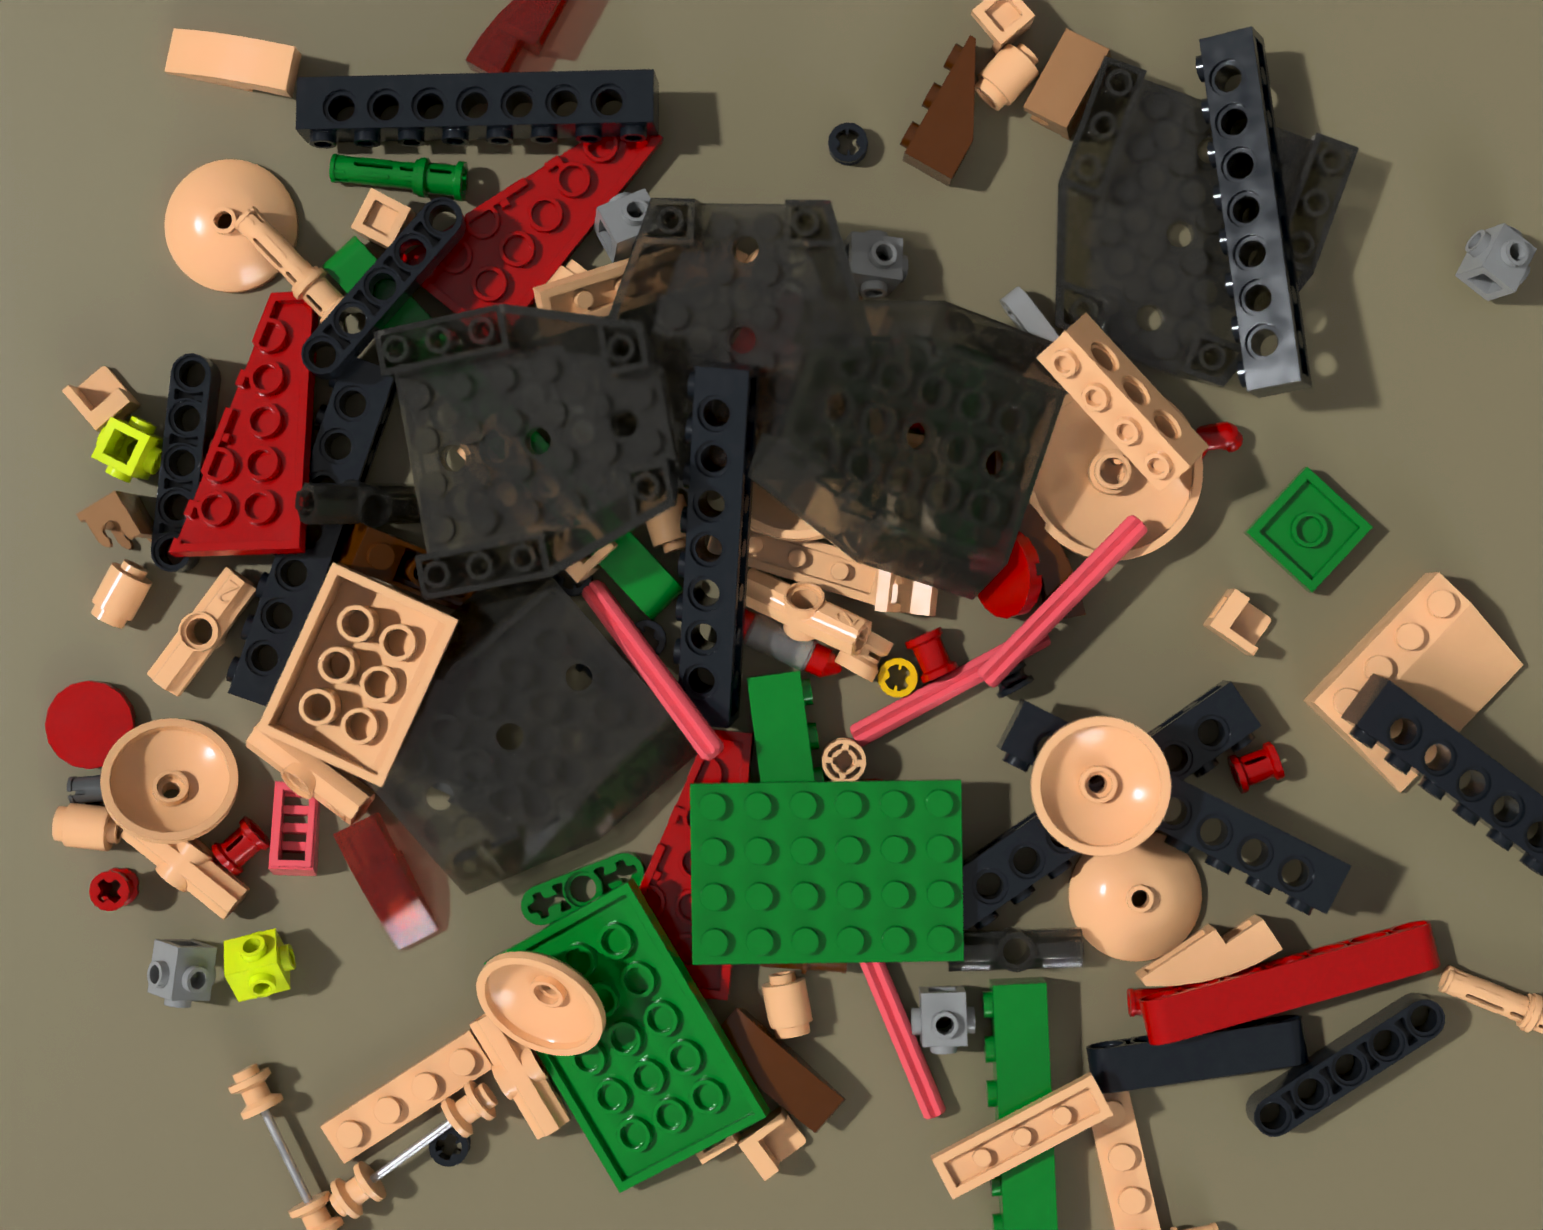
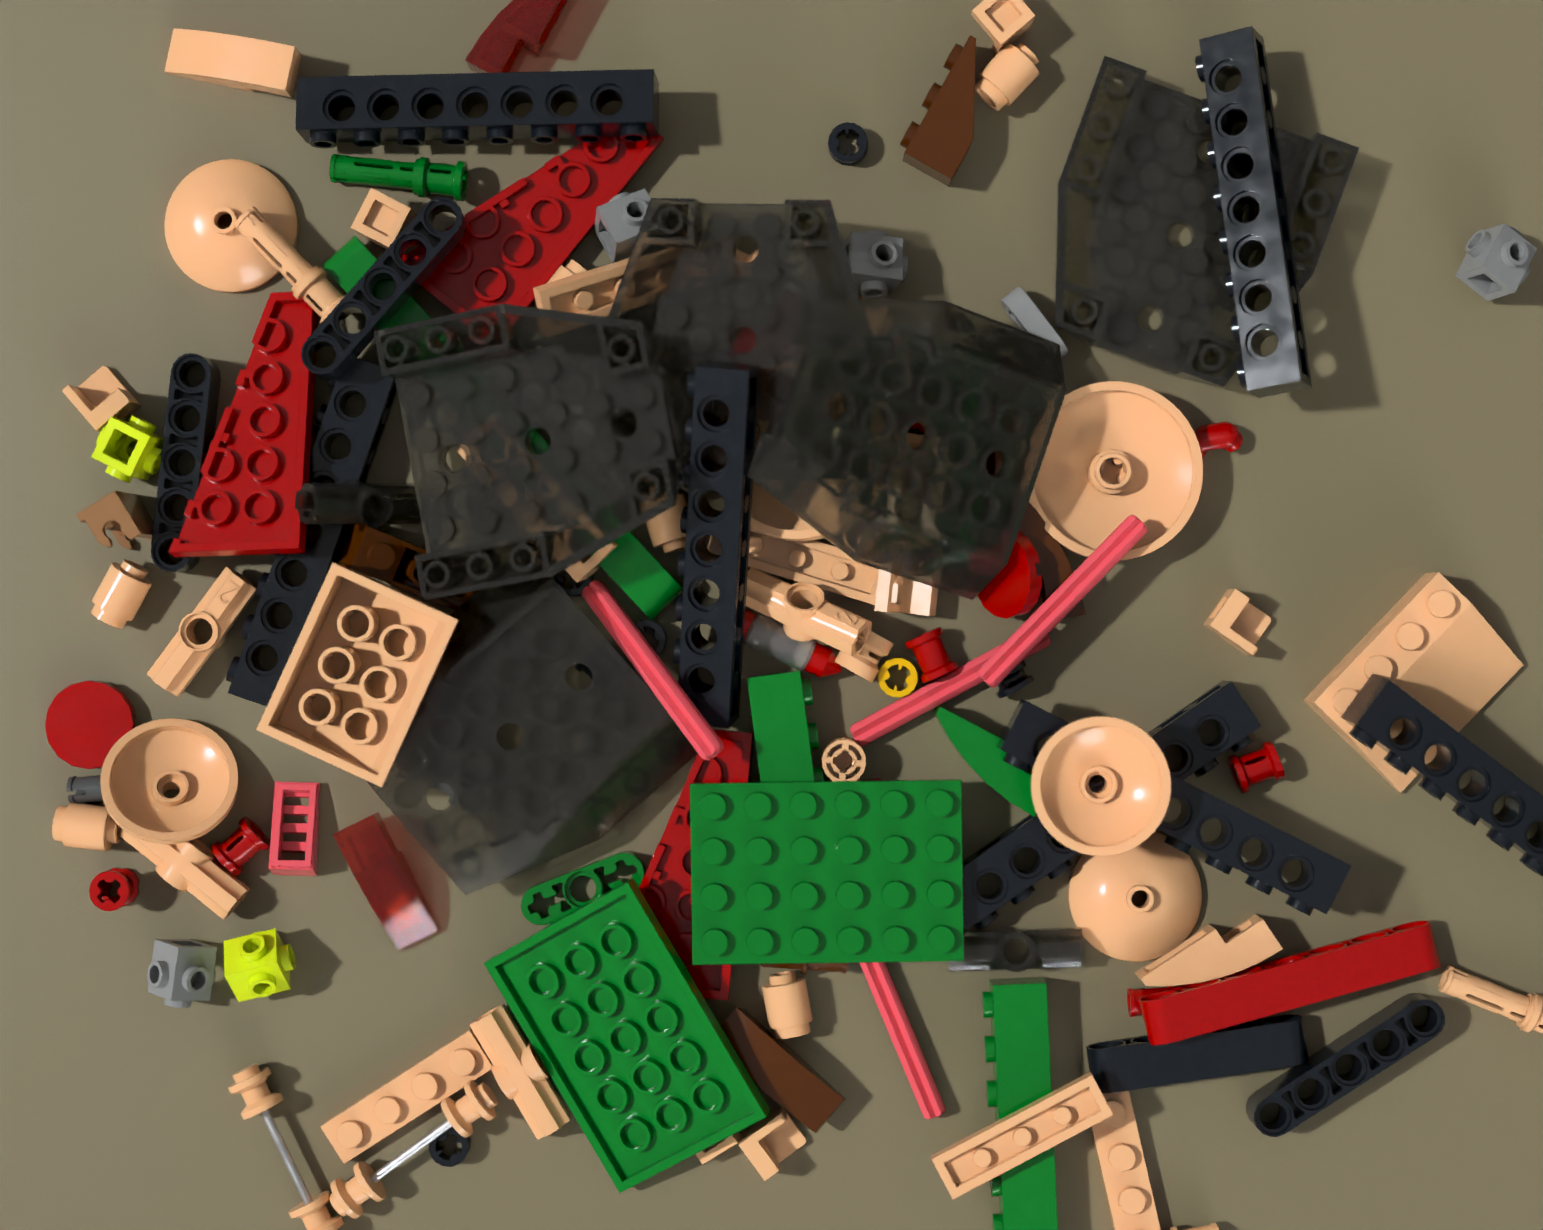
(314, 777): light nougat piece -> none
(541, 1003): light nougat dish -> none
(938, 1003): light grey brick -> none
(981, 754): none -> green slope
(1066, 84): medium nougat hinge -> none
(1123, 402): light nougat brick -> none
(1308, 529): green plate -> none

